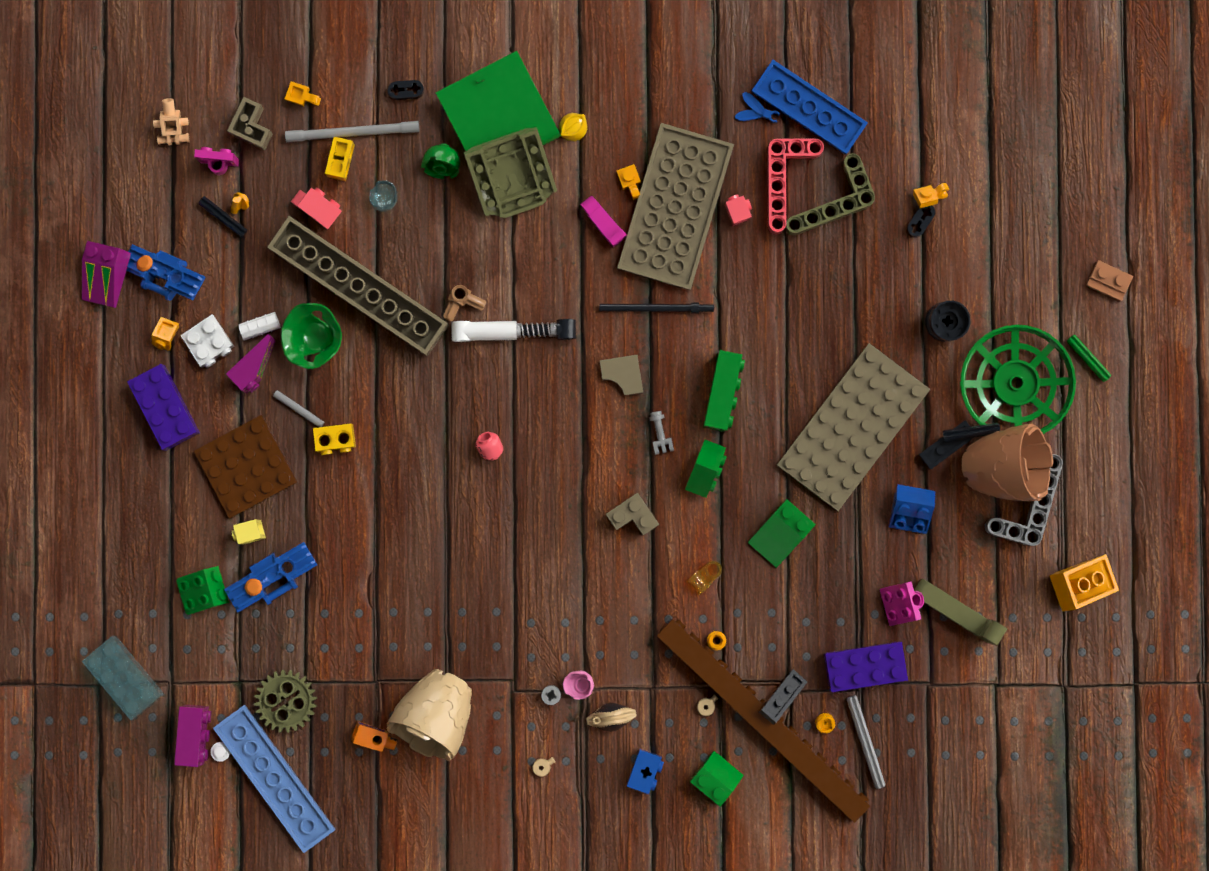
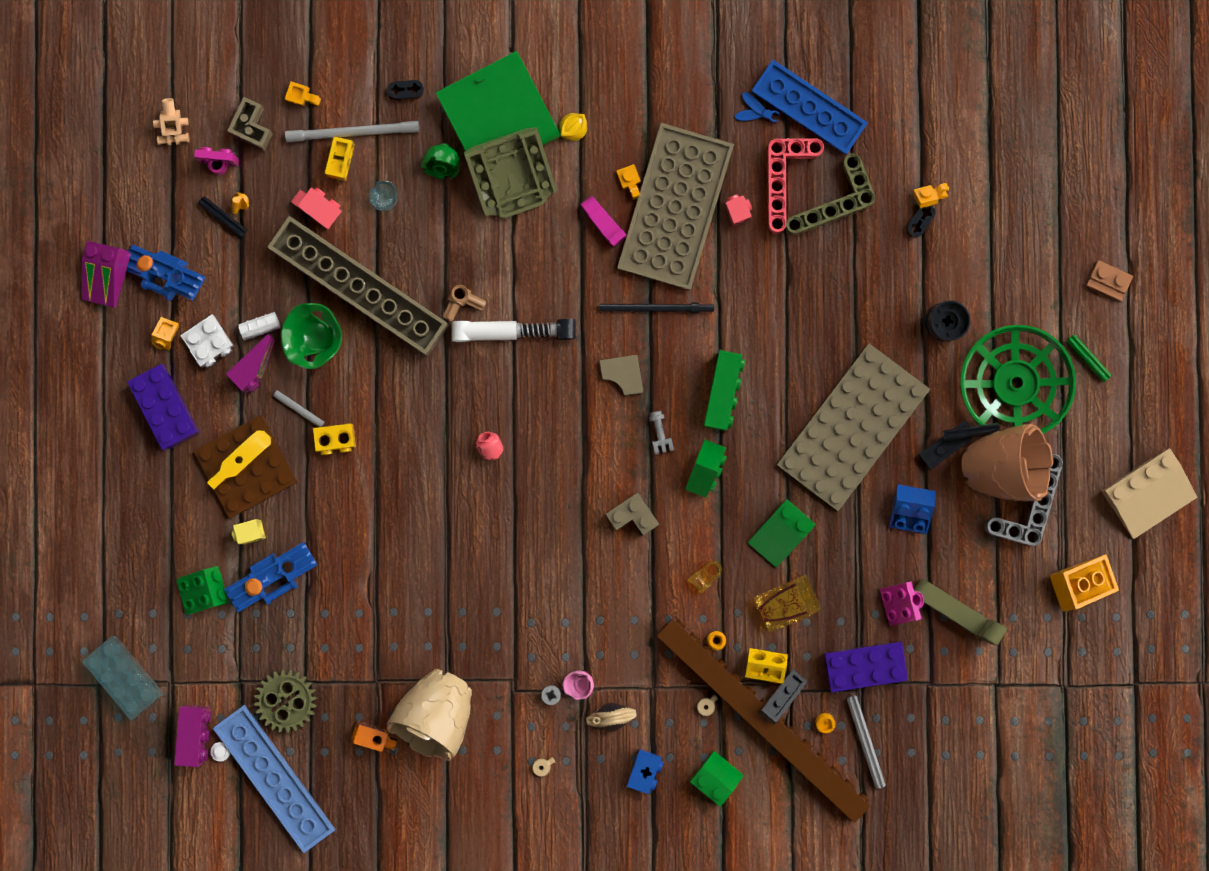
(247, 451): none -> yellow piece
(766, 665): none -> yellow brick
(787, 603): none -> slope
(1150, 493): none -> tan slope

